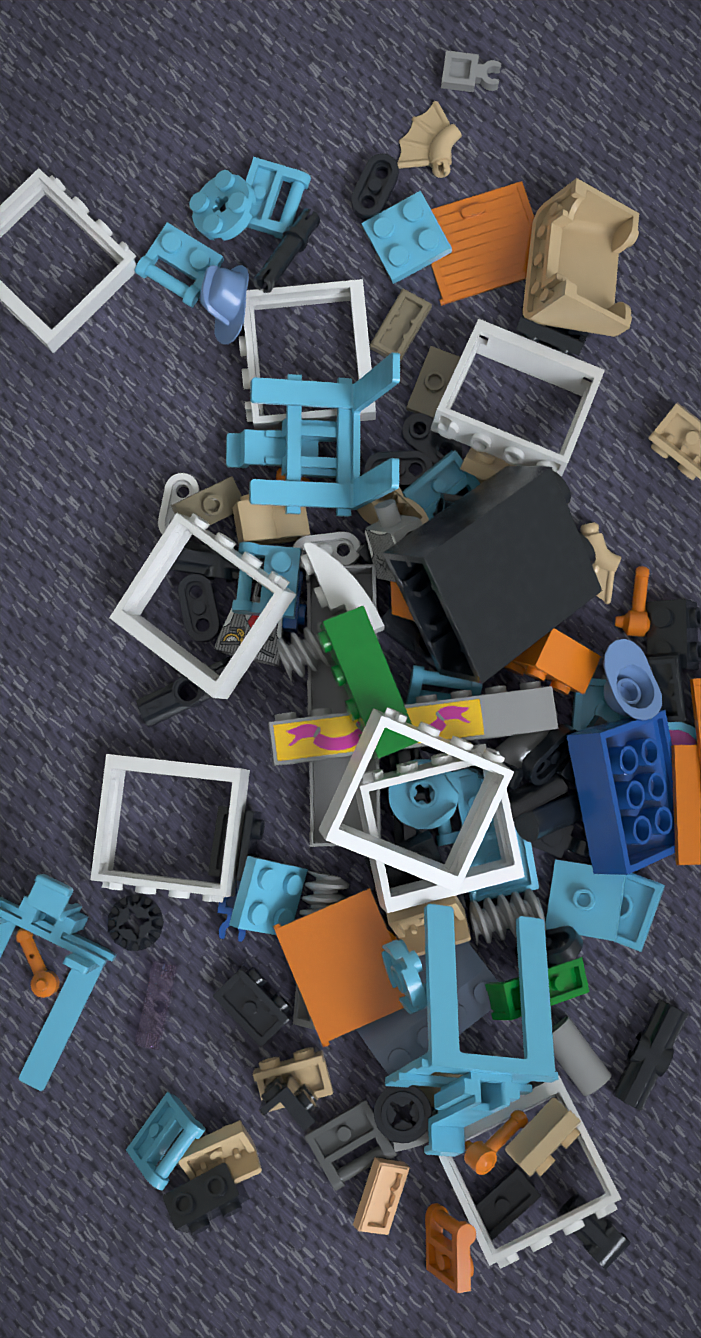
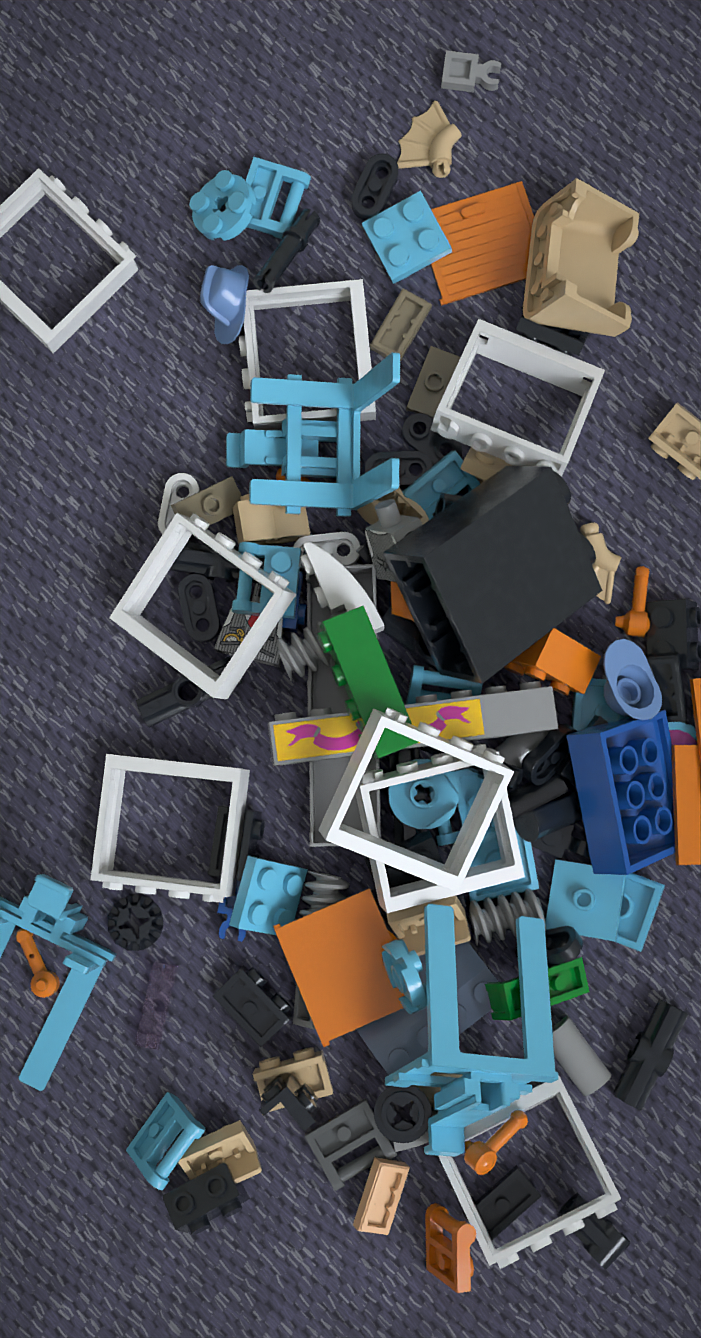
(184, 255): medium azure plate -> none
(542, 1136): tan bracket -> none

